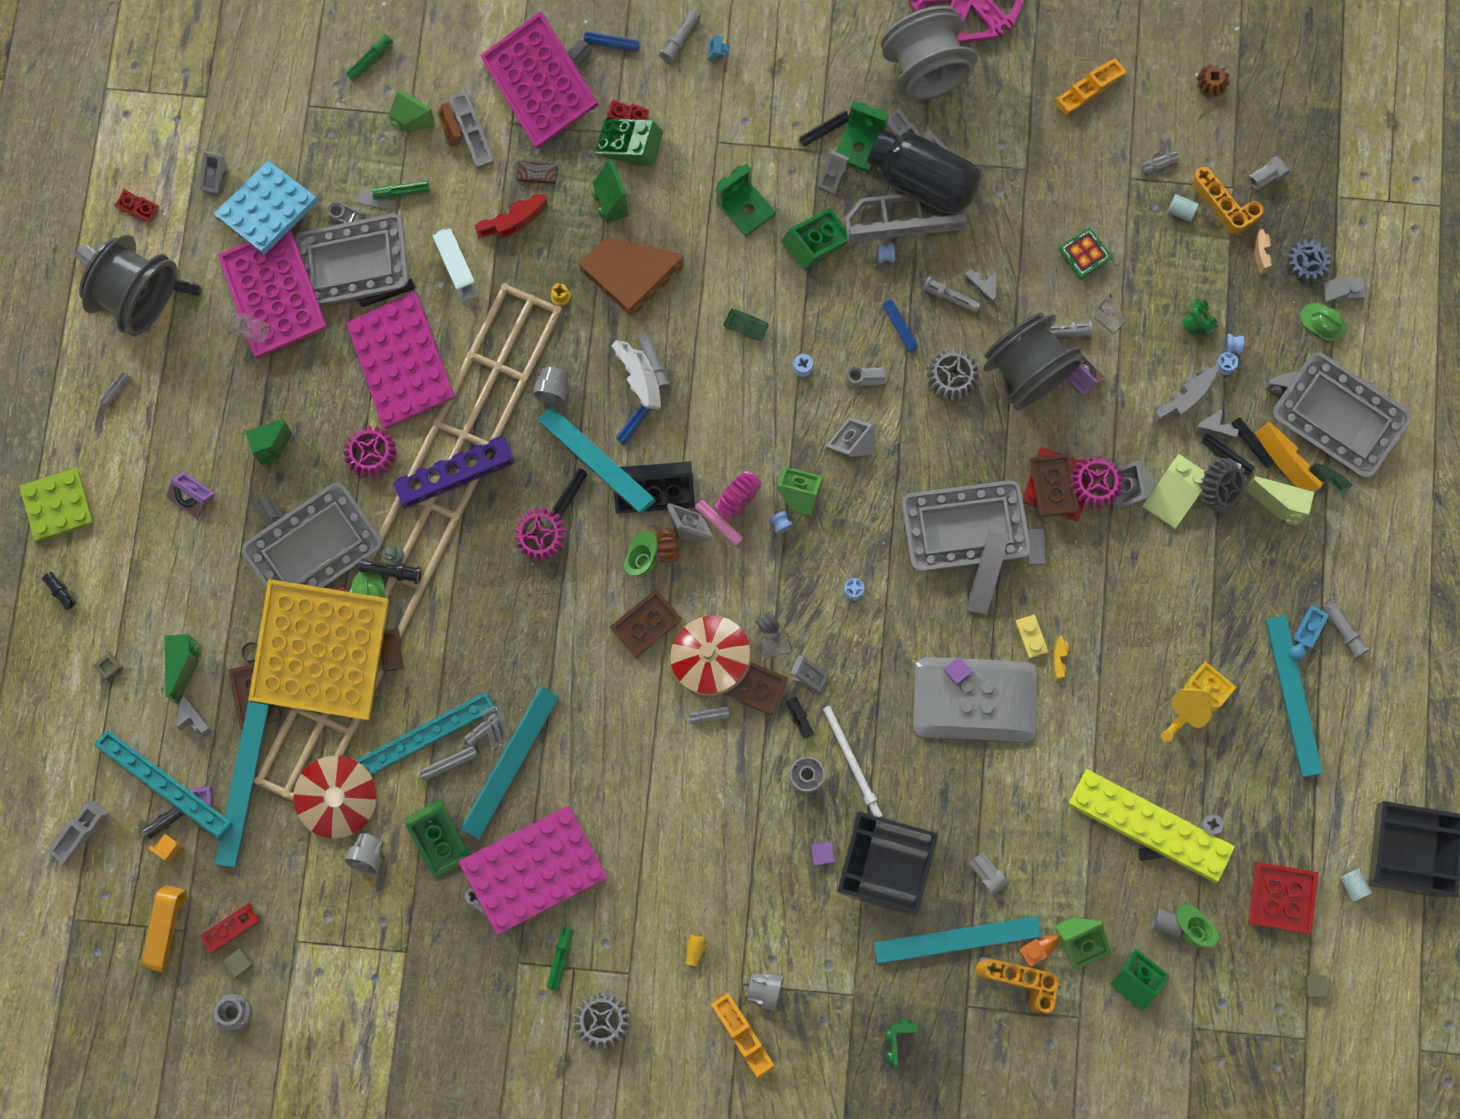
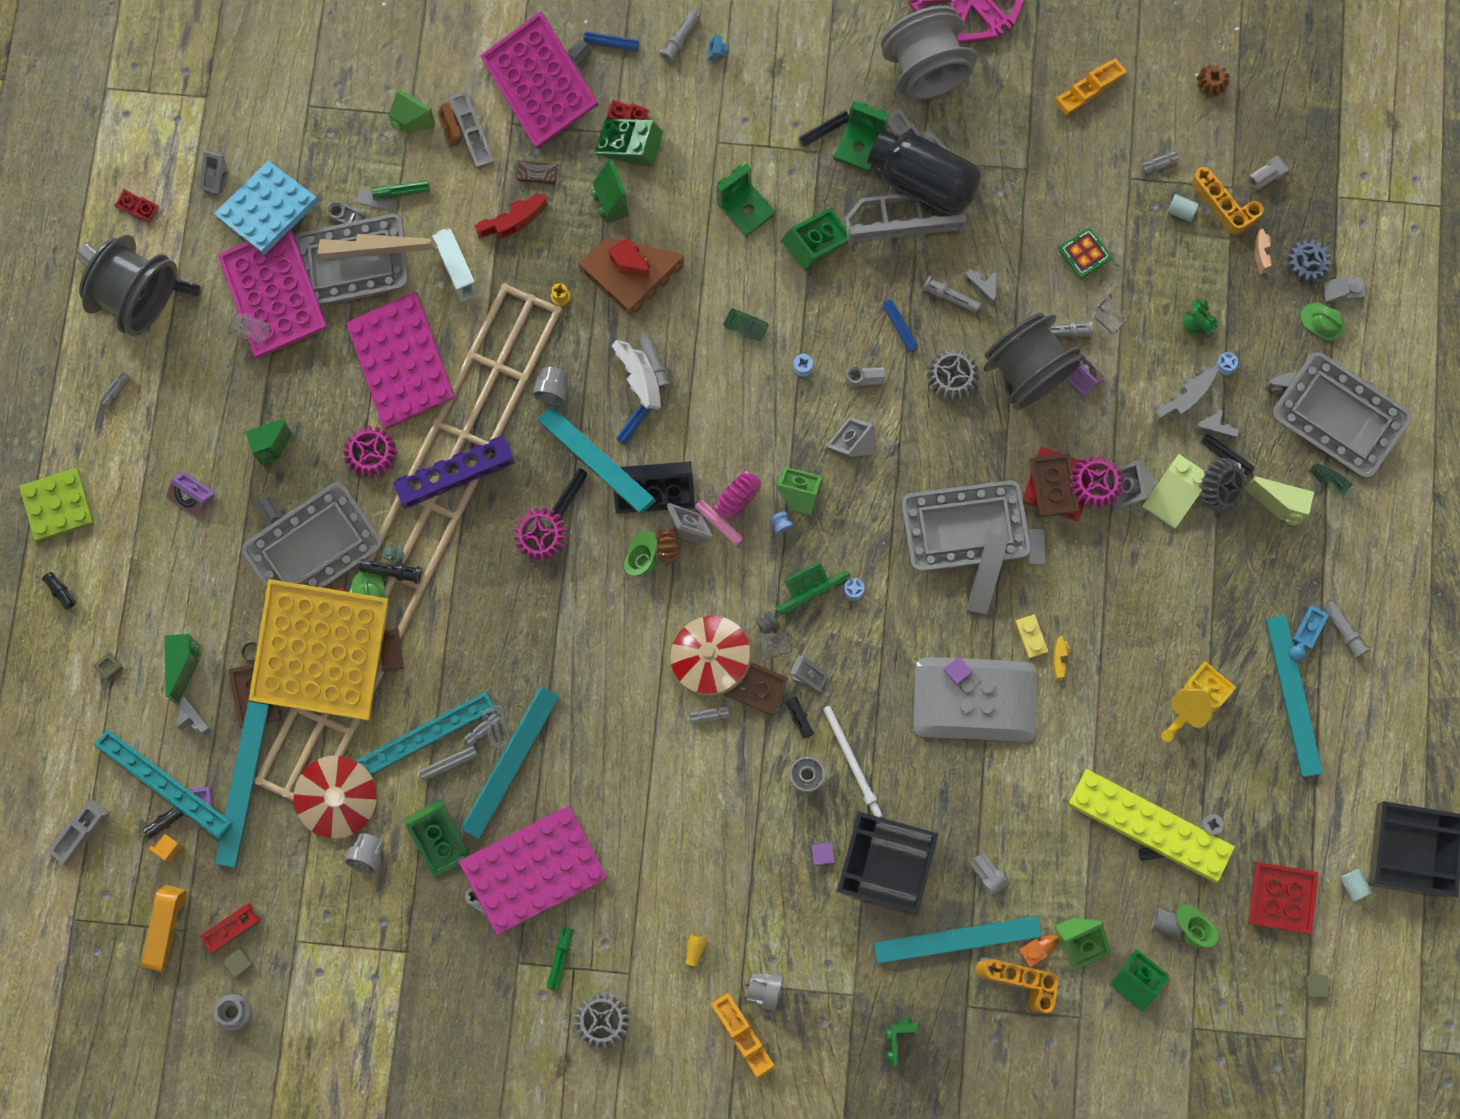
(369, 57): green axle -> none
(372, 245): none -> tan slope
(376, 298): black axle -> none
(628, 260): none -> red slope
(645, 623): reddish brown plate -> none
(808, 584): none -> green bracket
(833, 172): light grey slope -> none
(886, 253): light blue wheel -> none
(1234, 344): light blue wheel -> none
(1253, 442): black axle -> none
(1285, 456): light orange slope -> none

